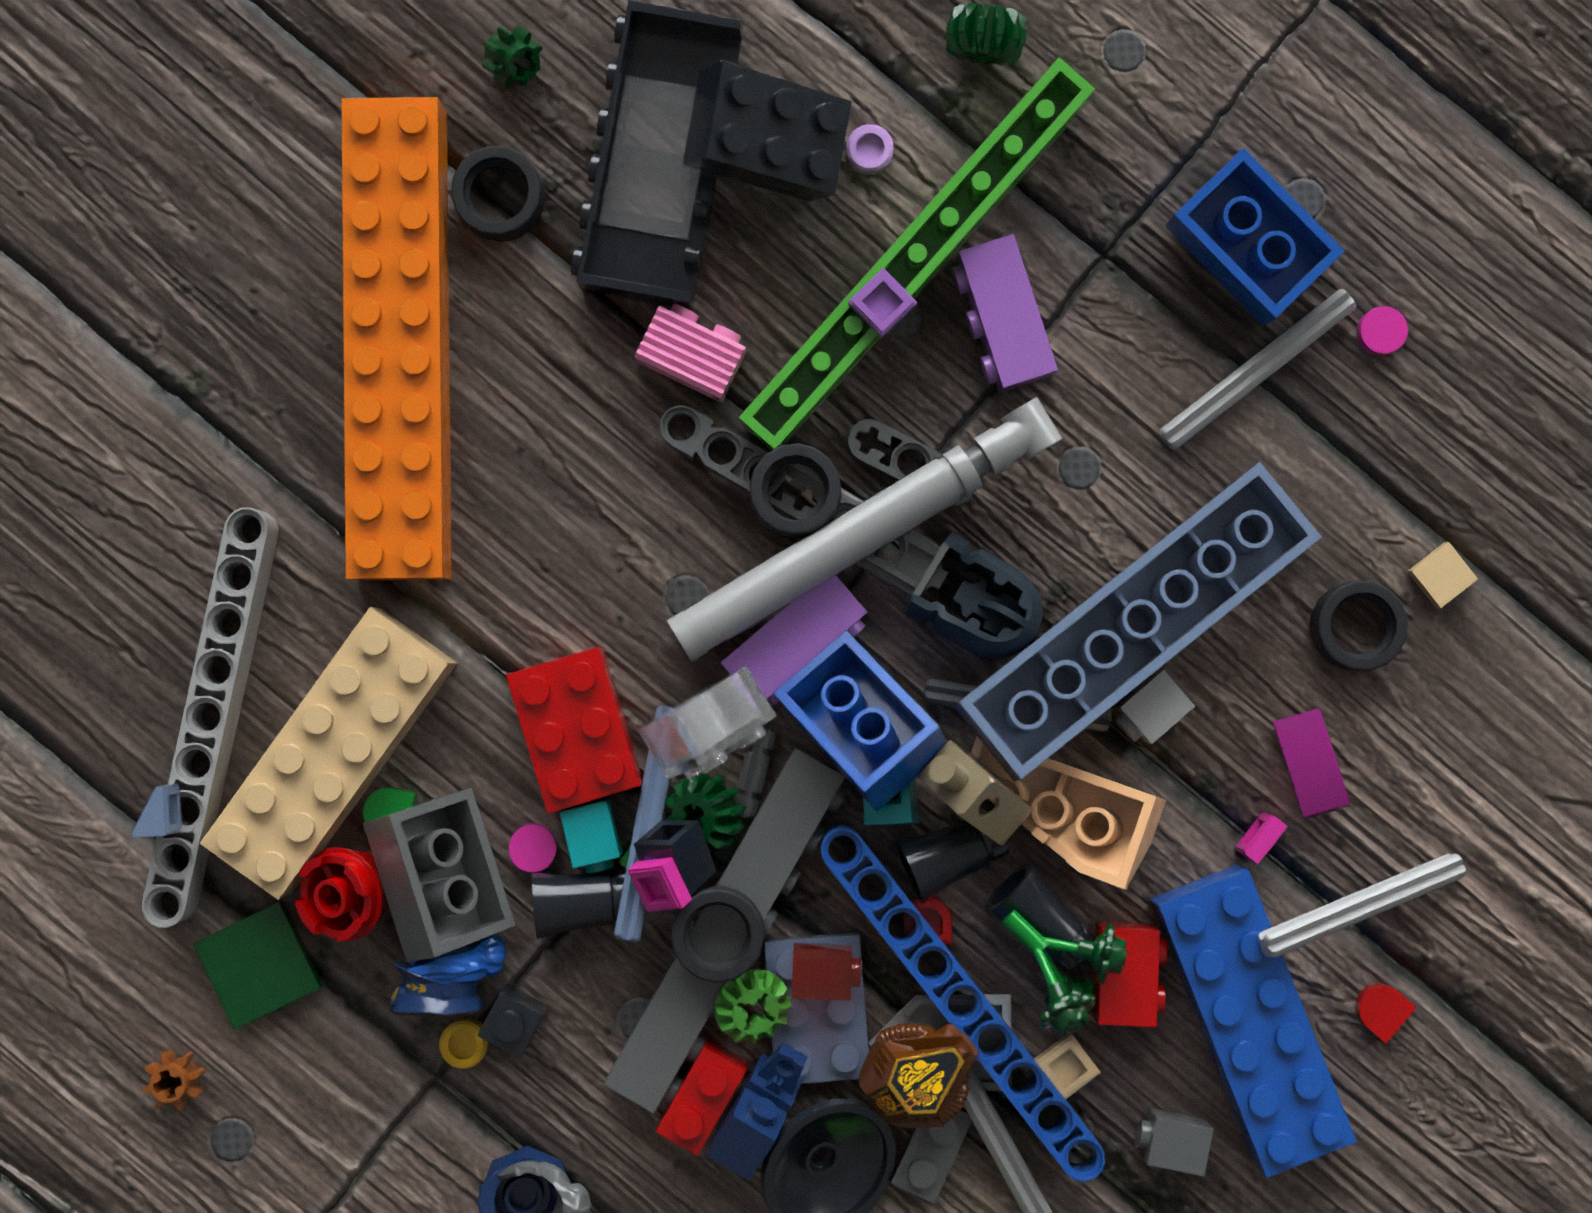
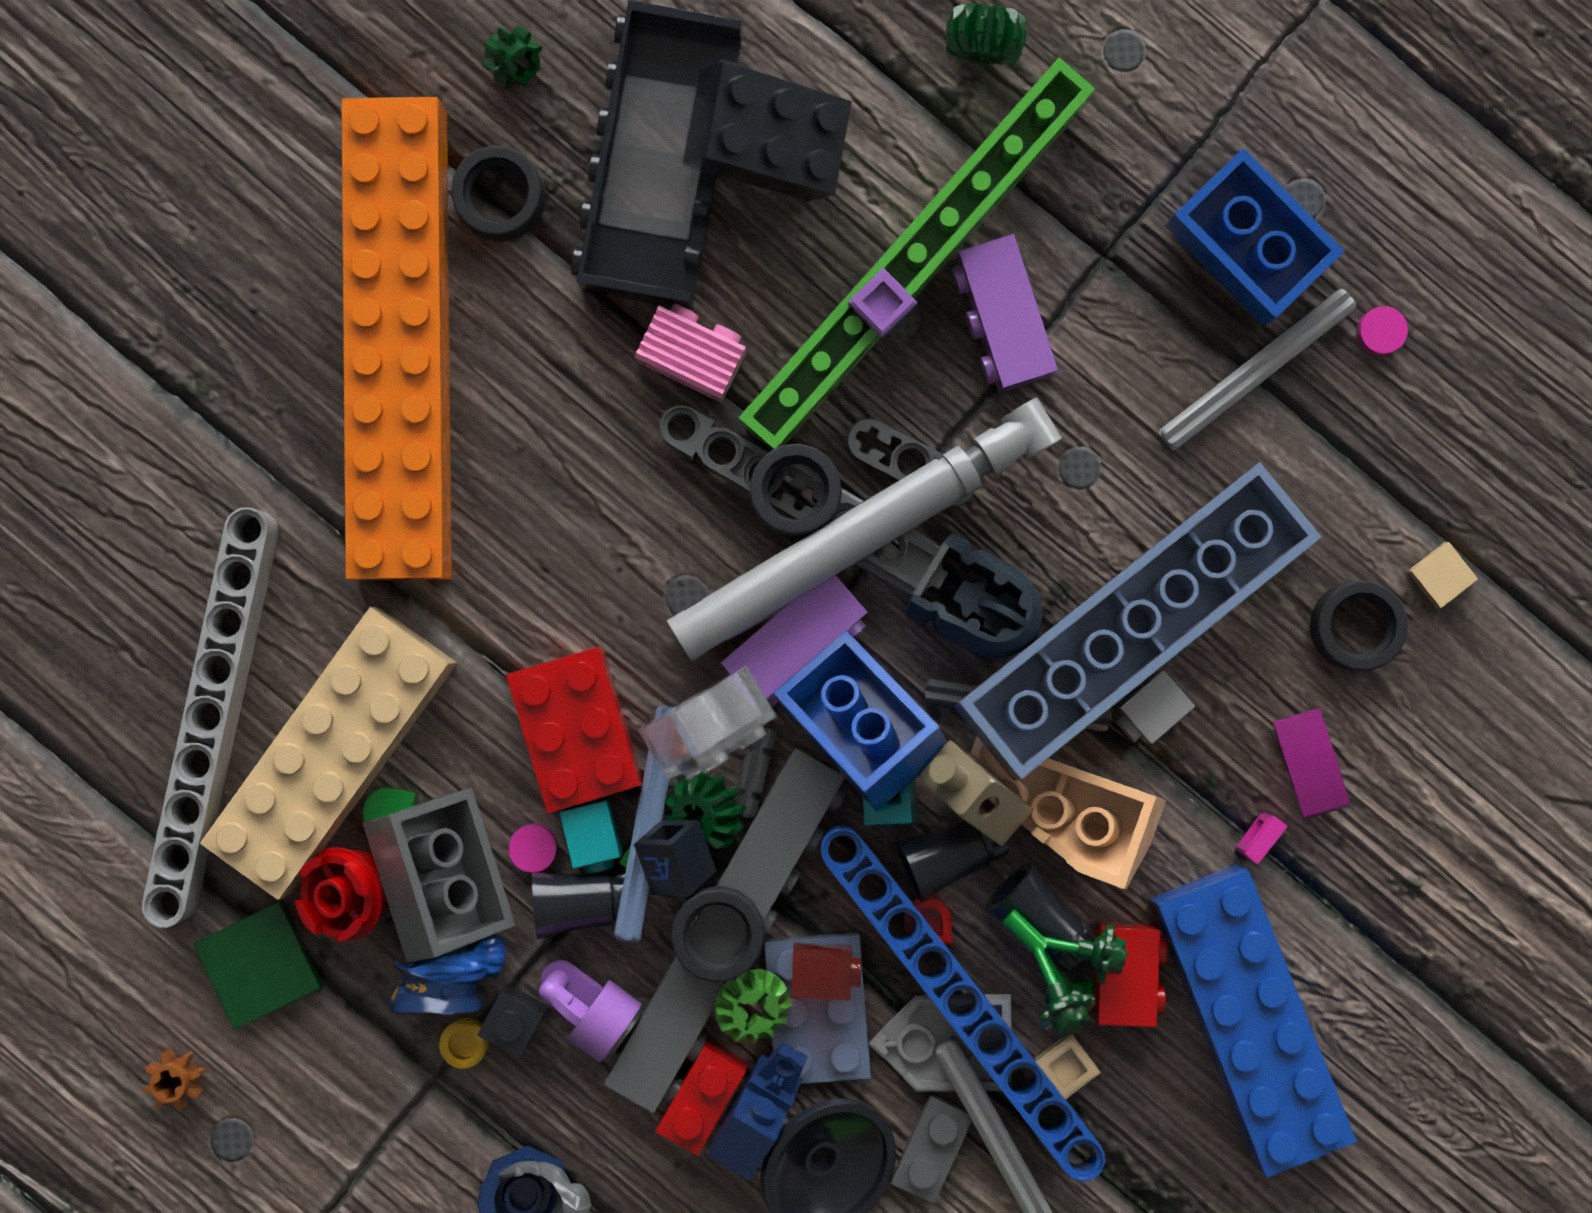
(160, 814): sand blue slope -> none
(599, 1013): none -> medium lavender piece
(659, 884): dark pink tile -> none
(869, 149): lavender tile -> none
(918, 1074): helmet -> none
(1174, 1141): dark grey brick -> none
(1361, 905): light grey axle -> none
(1382, 1010): red tile -> none

